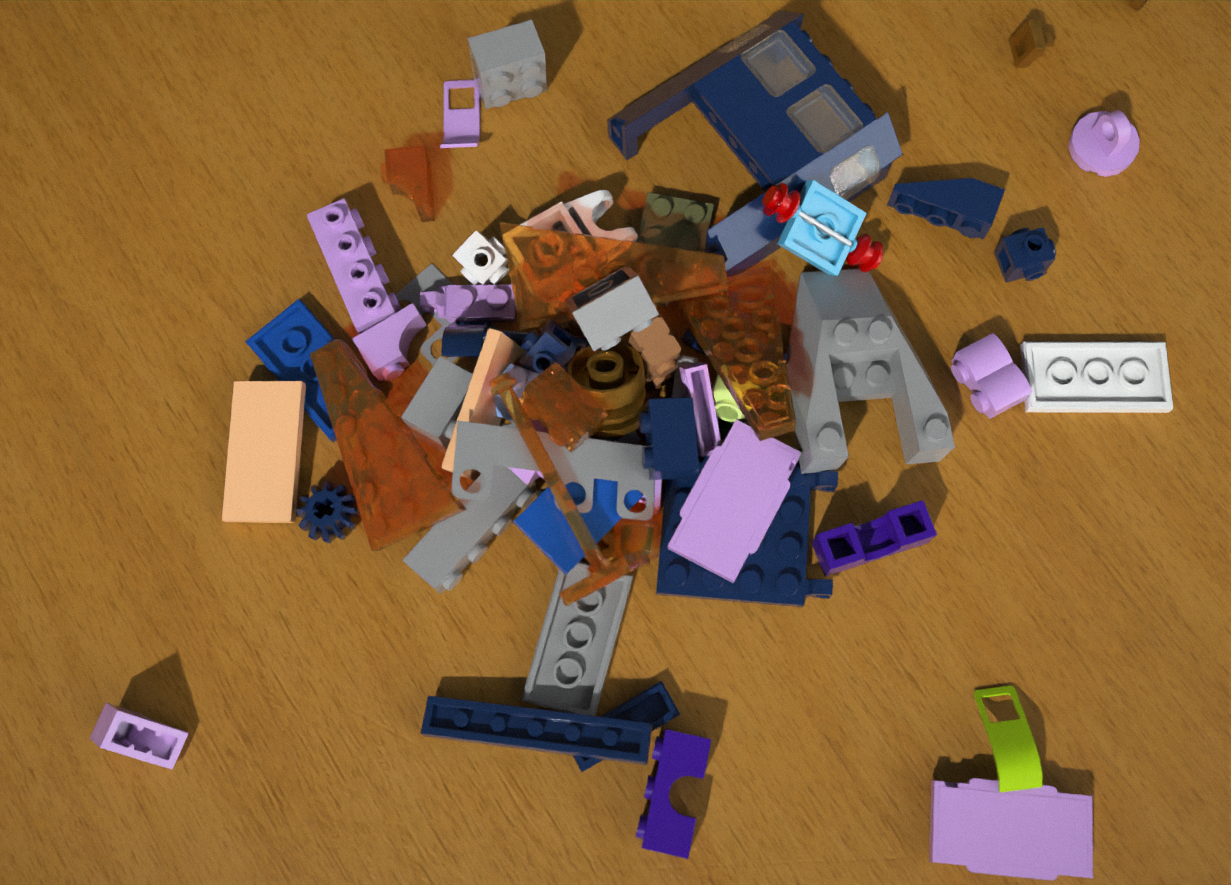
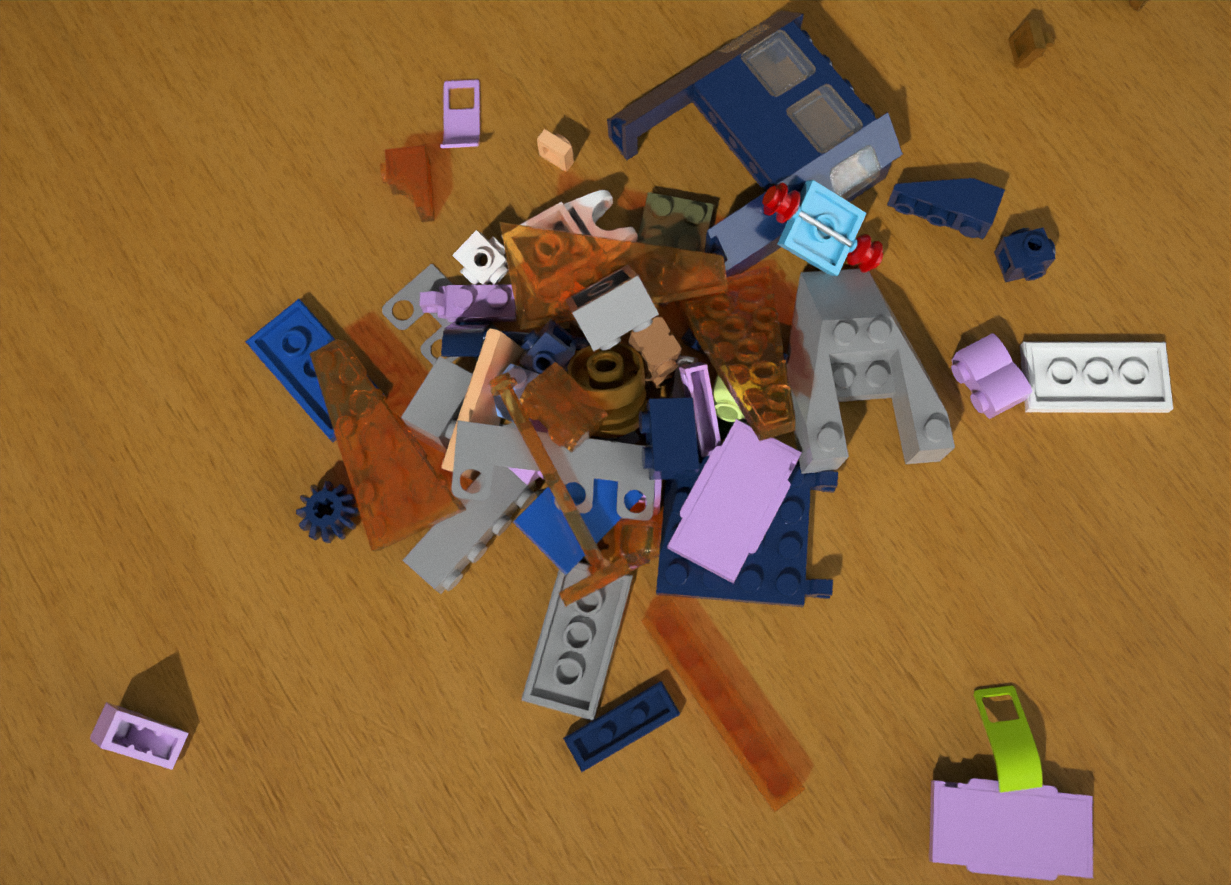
(264, 452): light nougat tile -> none
(352, 264): lavender brick -> none
(388, 343): lavender arch -> none
(508, 64): light grey brick -> none
(537, 730): dark blue plate -> none
(555, 149): none -> light nougat plate
(663, 827): dark purple arch -> none
(723, 706): none -> clear orange plate
(877, 539): dark purple arch -> none
(1104, 143): lavender tile -> none

